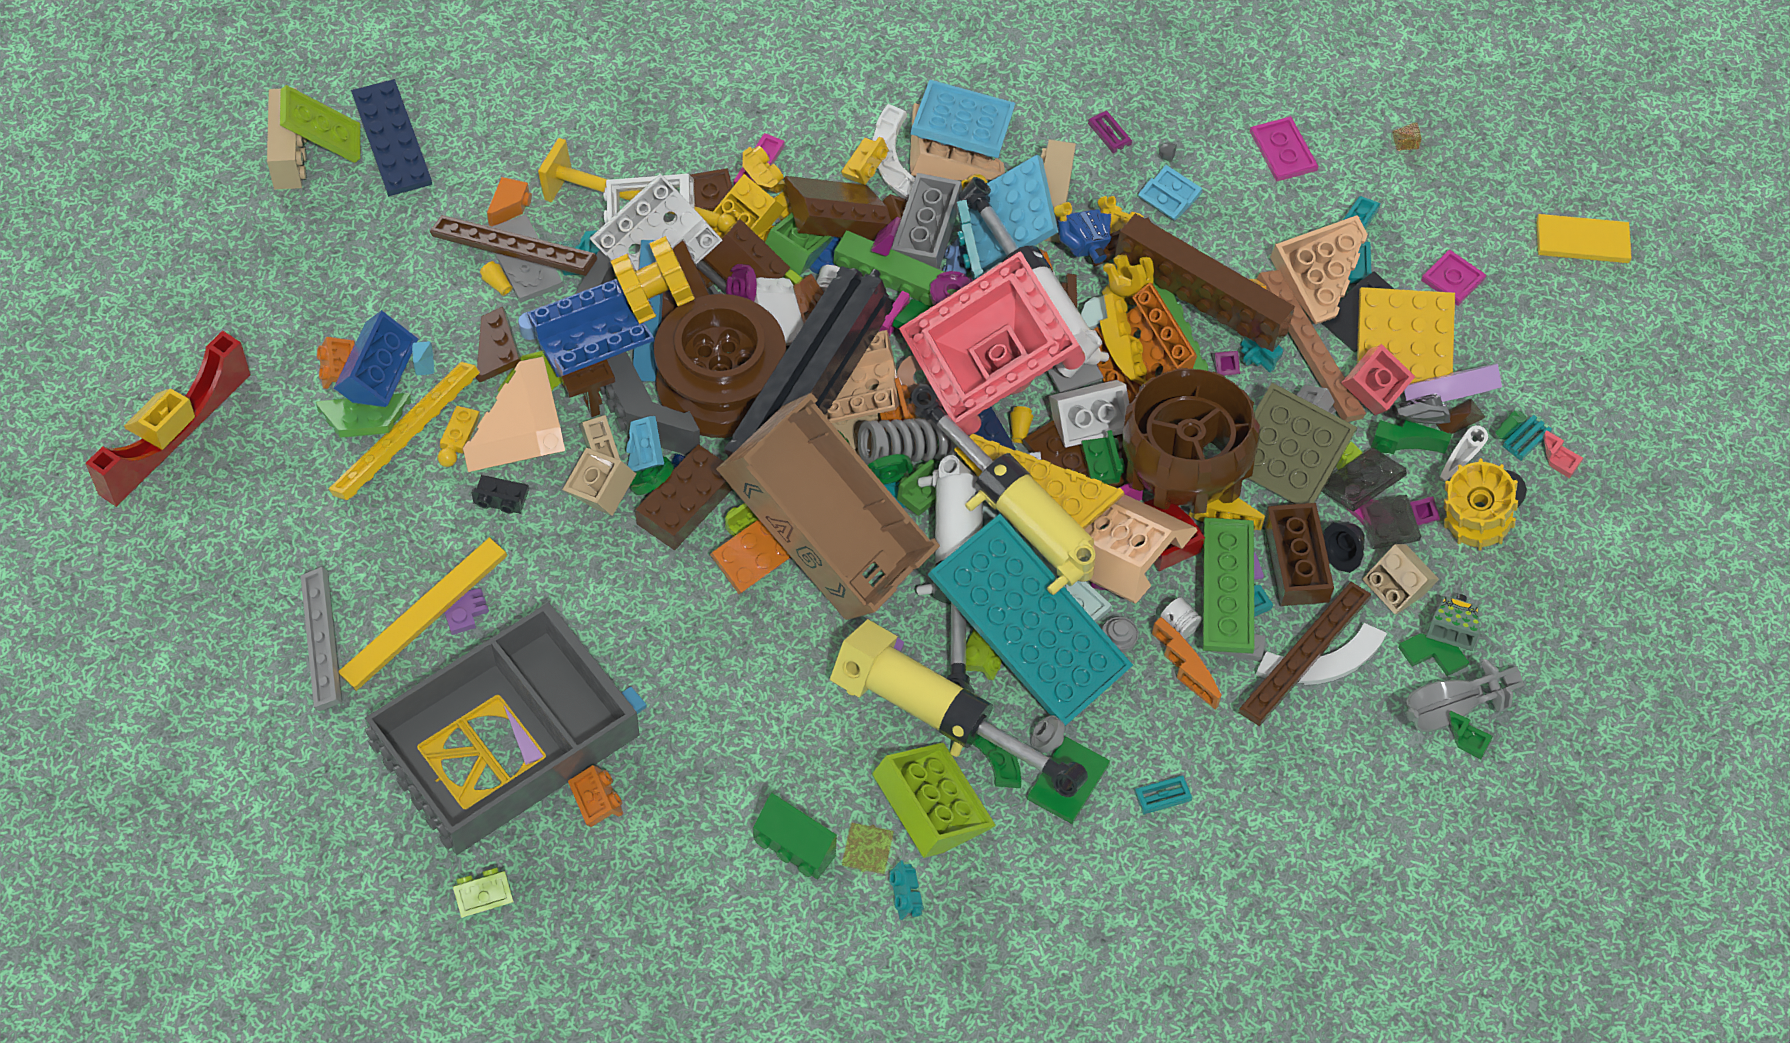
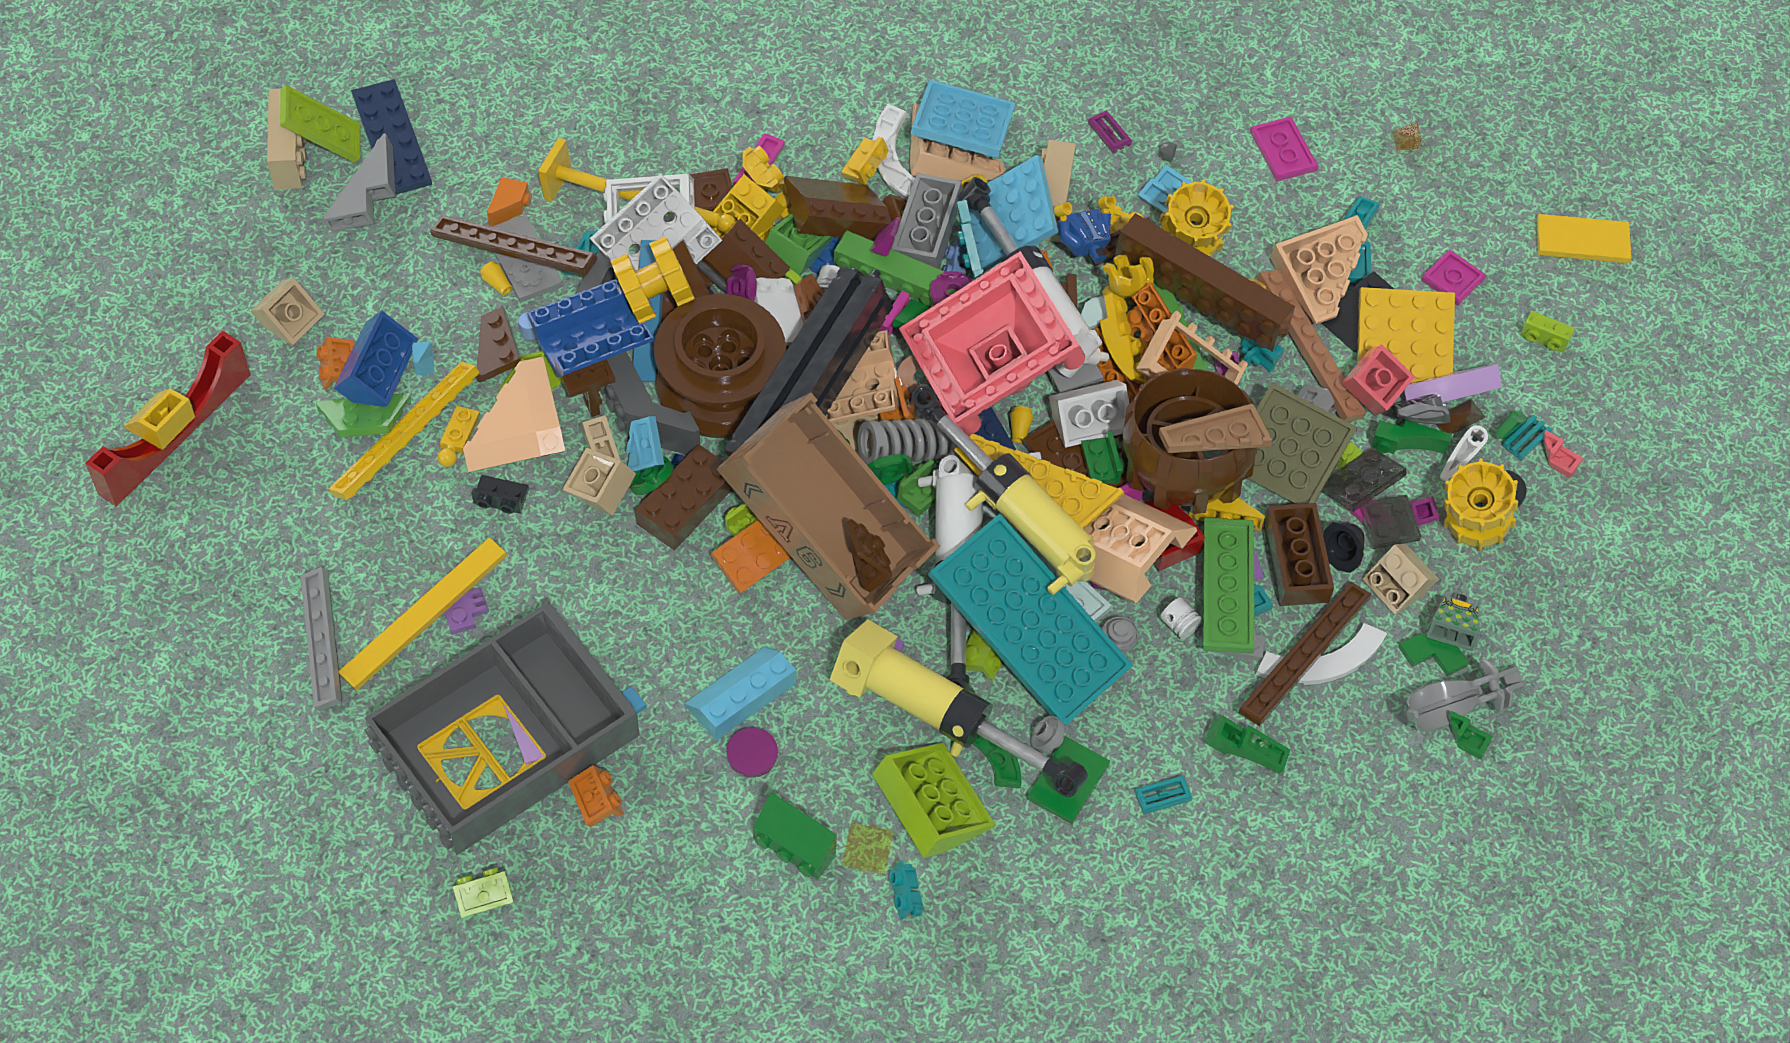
(287, 311): none -> tan slope
(371, 182): none -> light grey slope
(742, 691): none -> medium azure slope
(752, 752): none -> magenta tile
(869, 556): none -> reddish brown bracket
(1150, 367): none -> light nougat hinge
(1191, 668): orange slope -> none
(1201, 204): none -> yellow piece
(1218, 431): none -> medium nougat wing
(1247, 743): none -> green slope
(1547, 331): none -> lime bracket

